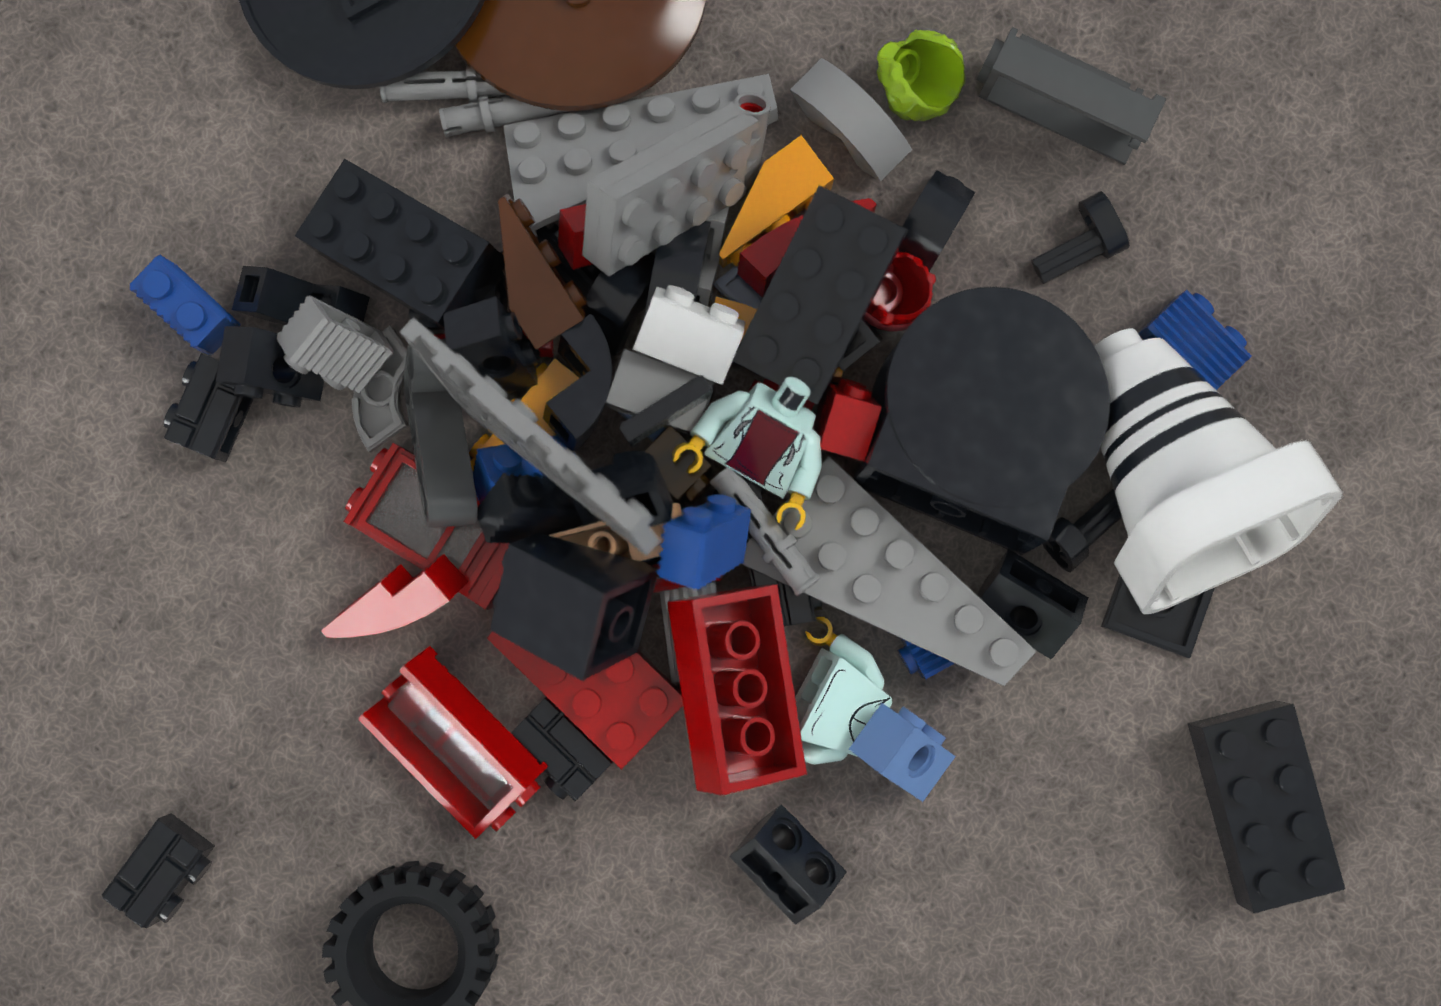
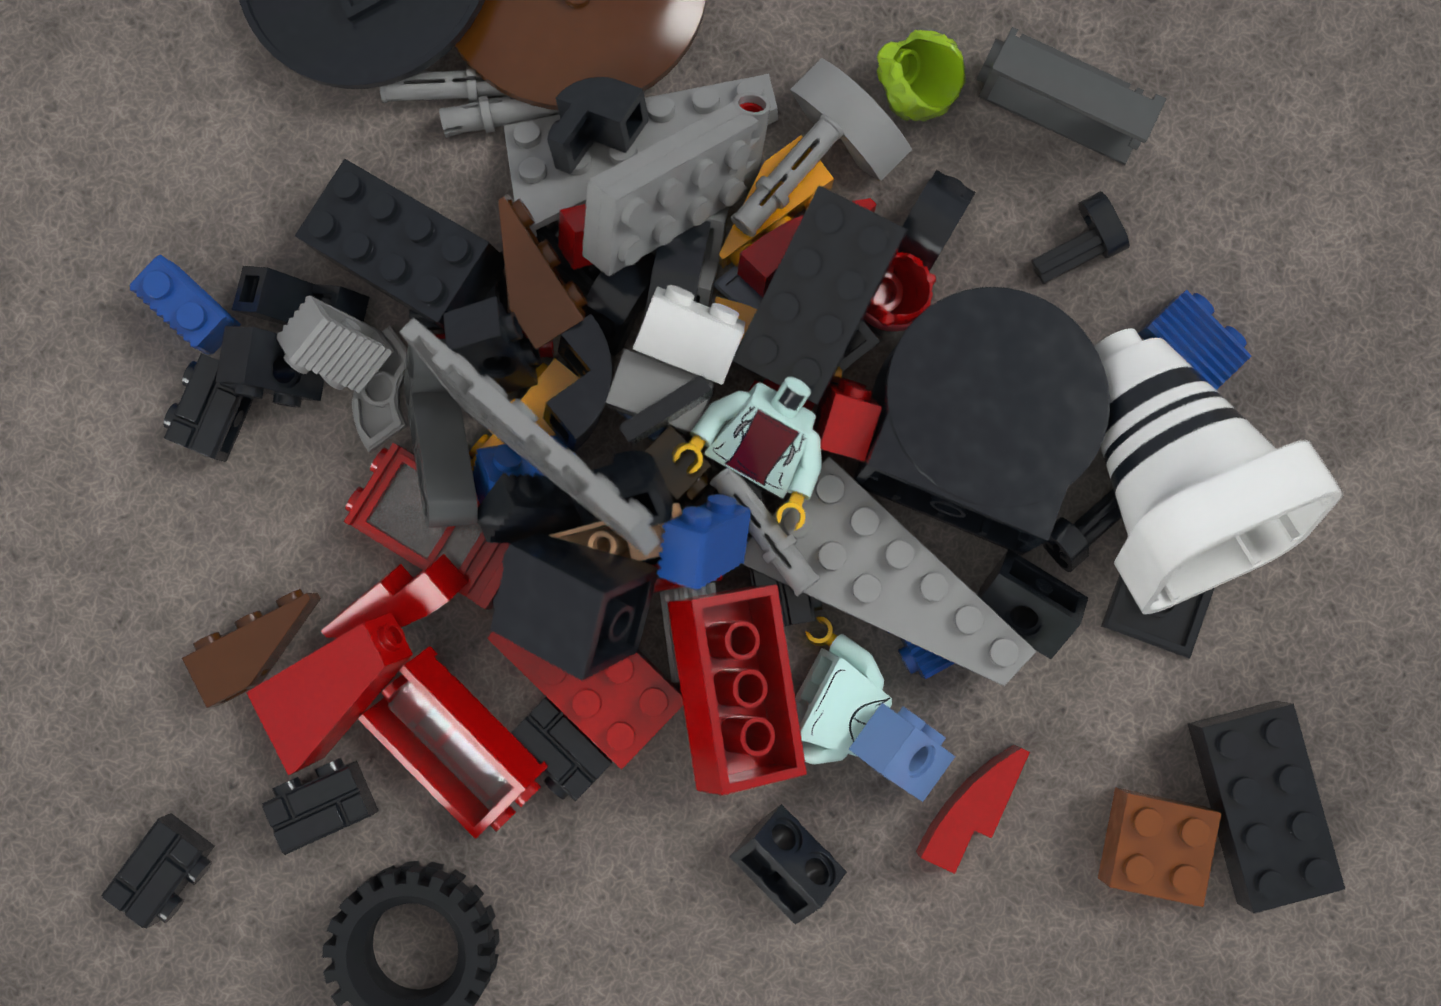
(244, 657): none -> reddish brown slope
(319, 807): none -> black brick
(327, 691): none -> red slope
(598, 112): none -> black brick
(822, 137): none -> light grey pin
(971, 808): none -> red slope
(1159, 847): none -> dark orange brick

